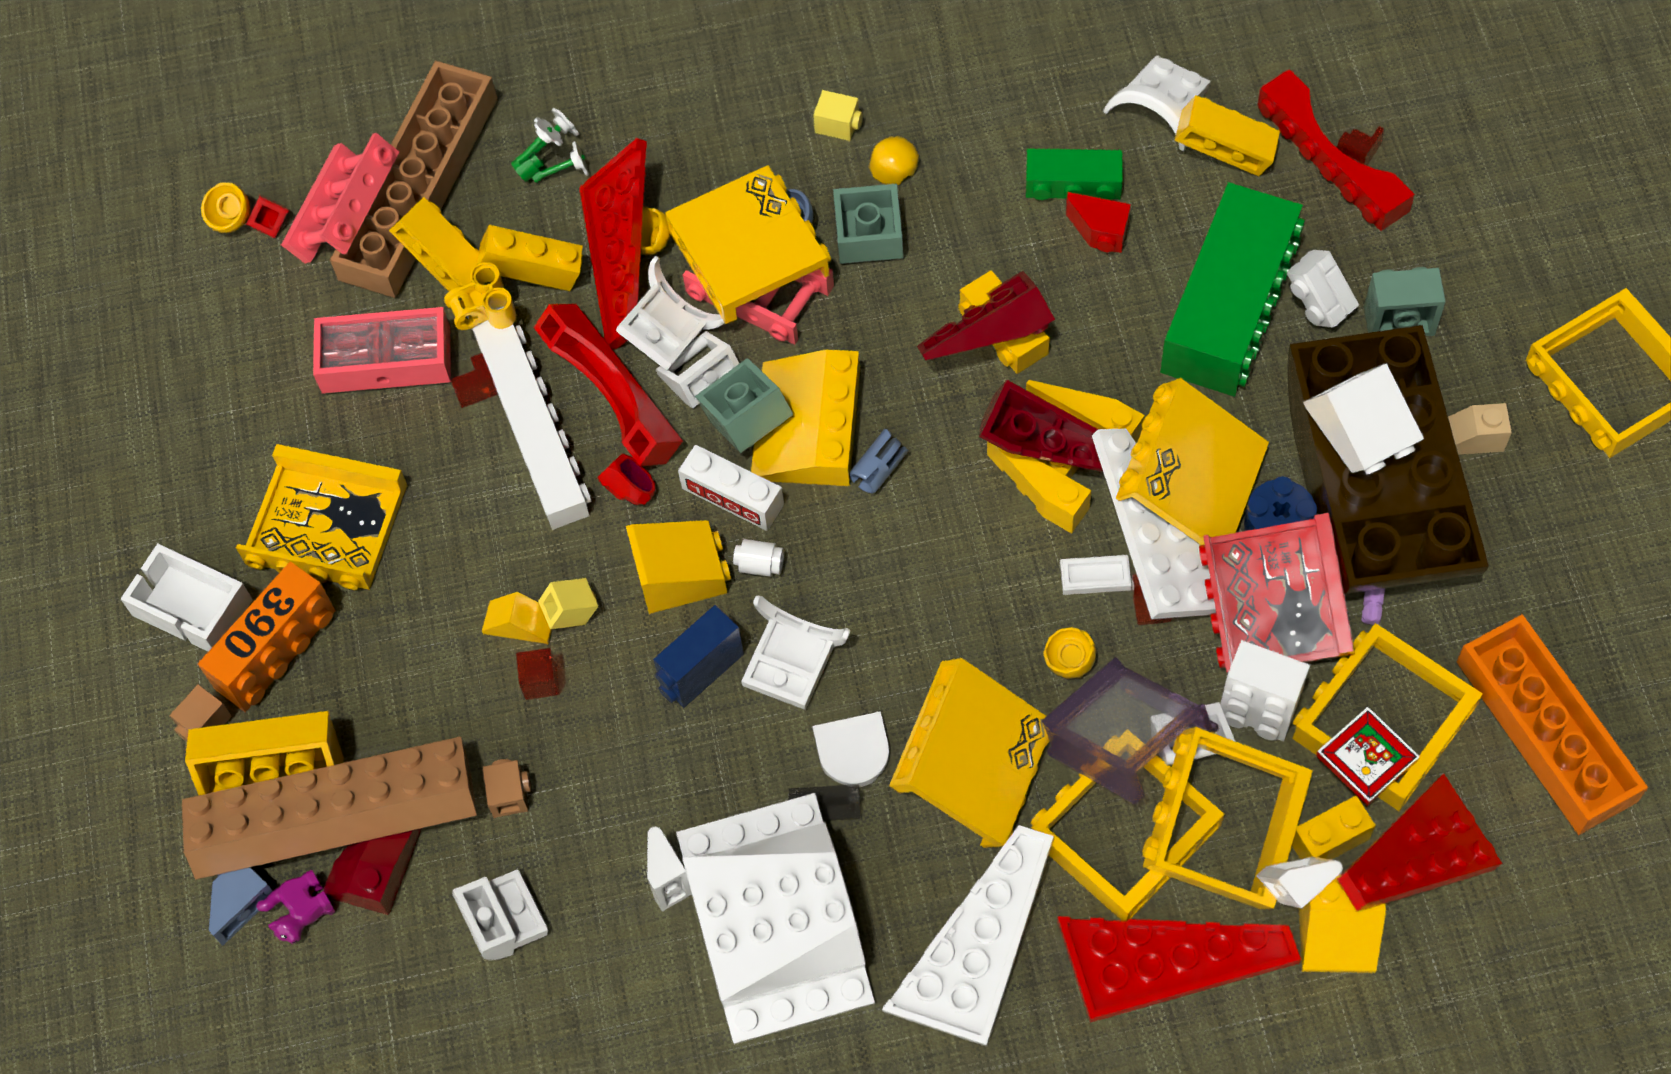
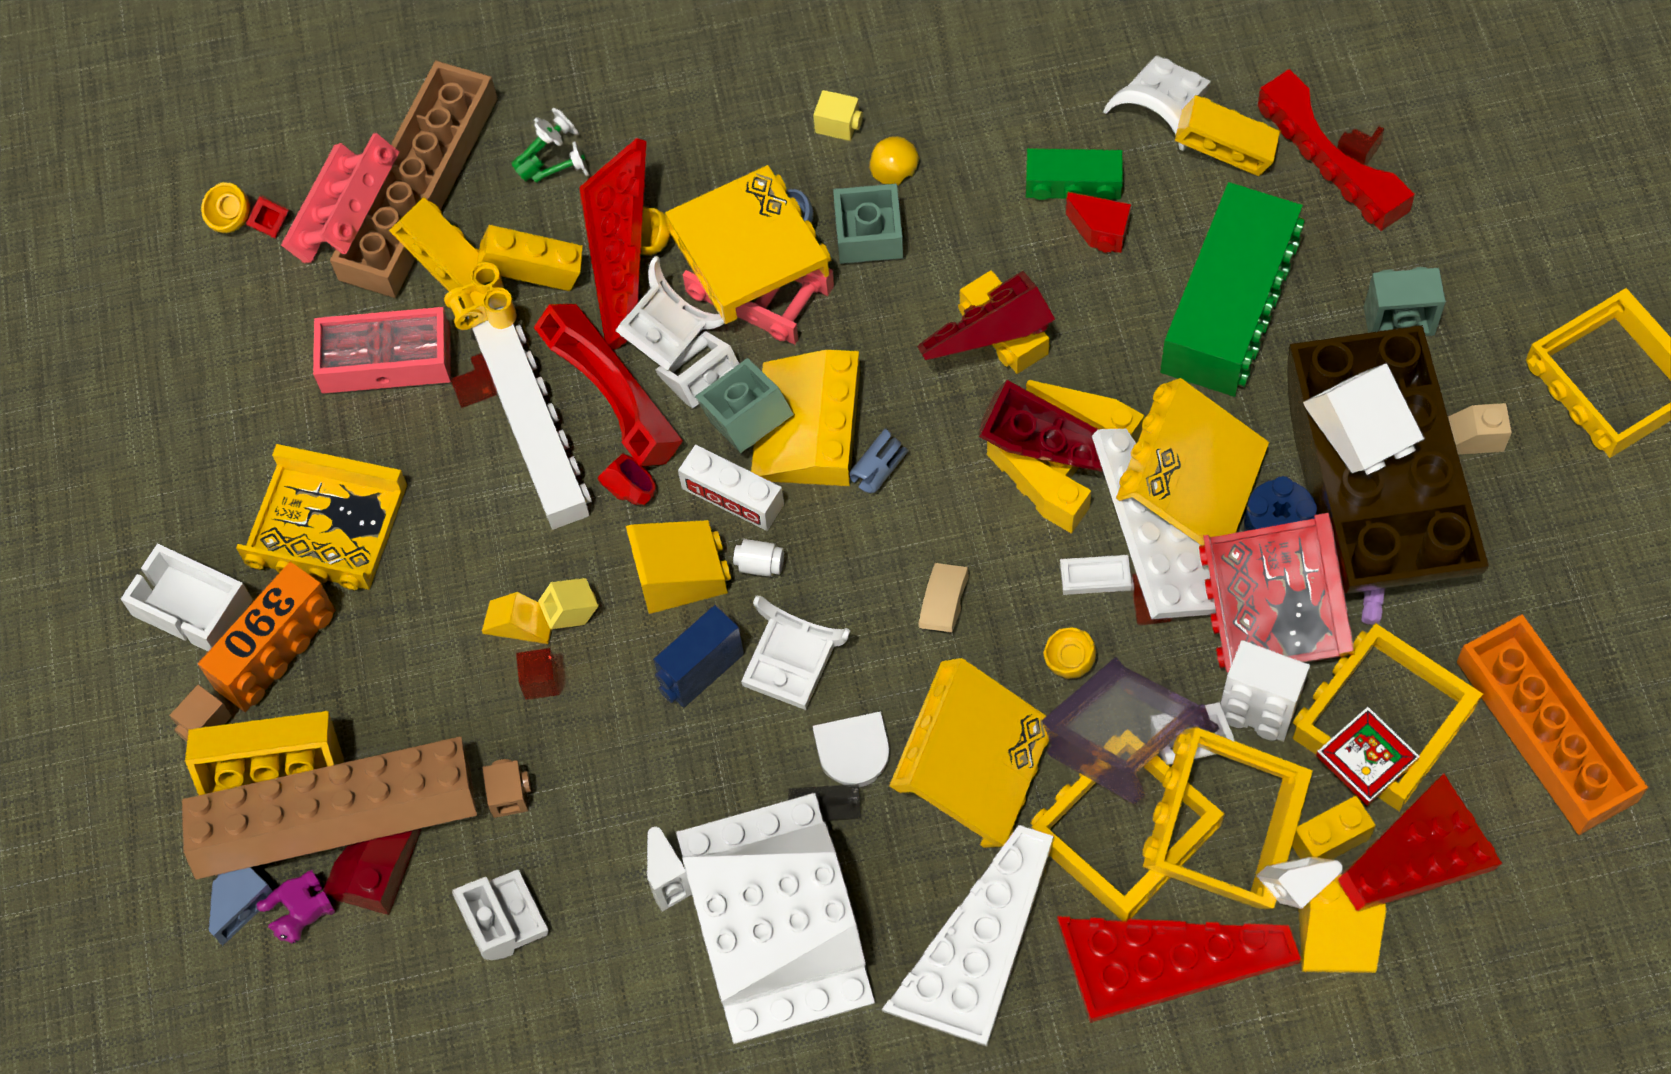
(942, 597): none -> tan slope
(1322, 288): white brick -> none

